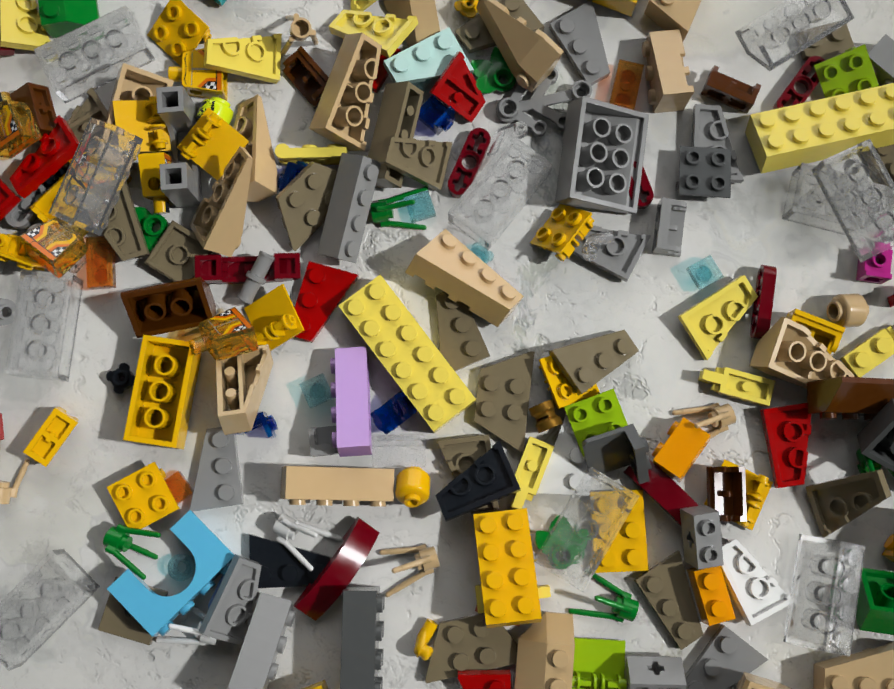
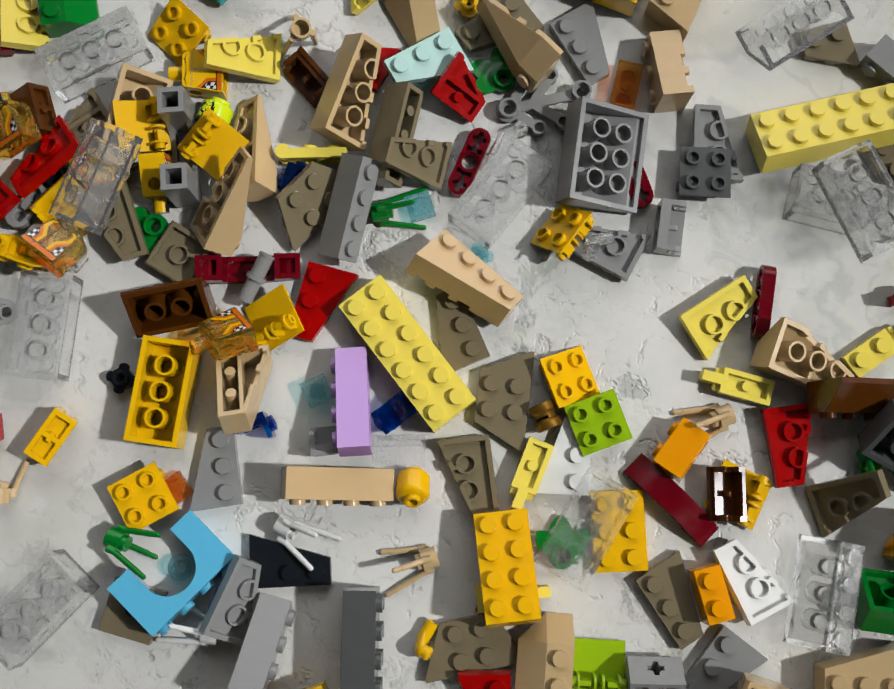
(100, 263): clear orange plate -> none
(339, 571): dark red slope -> none
(385, 30): light yellow wing -> none
(436, 115): clear blue bracket -> none
(479, 485): black wing -> none
(593, 359): dark tan wing -> none
(617, 450): dark grey bracket -> none
(622, 606): green plant -> none
(701, 536): light grey brick -> none
(704, 272): clear light blue plate -> none
(730, 91): reddish brown hinge -> none
(801, 77): dark red beam -> none
(821, 329): yellow hinge -> none
(846, 72): lime hinge -> none
(848, 310): tan head -> none
(875, 272): dark pink brick -> none

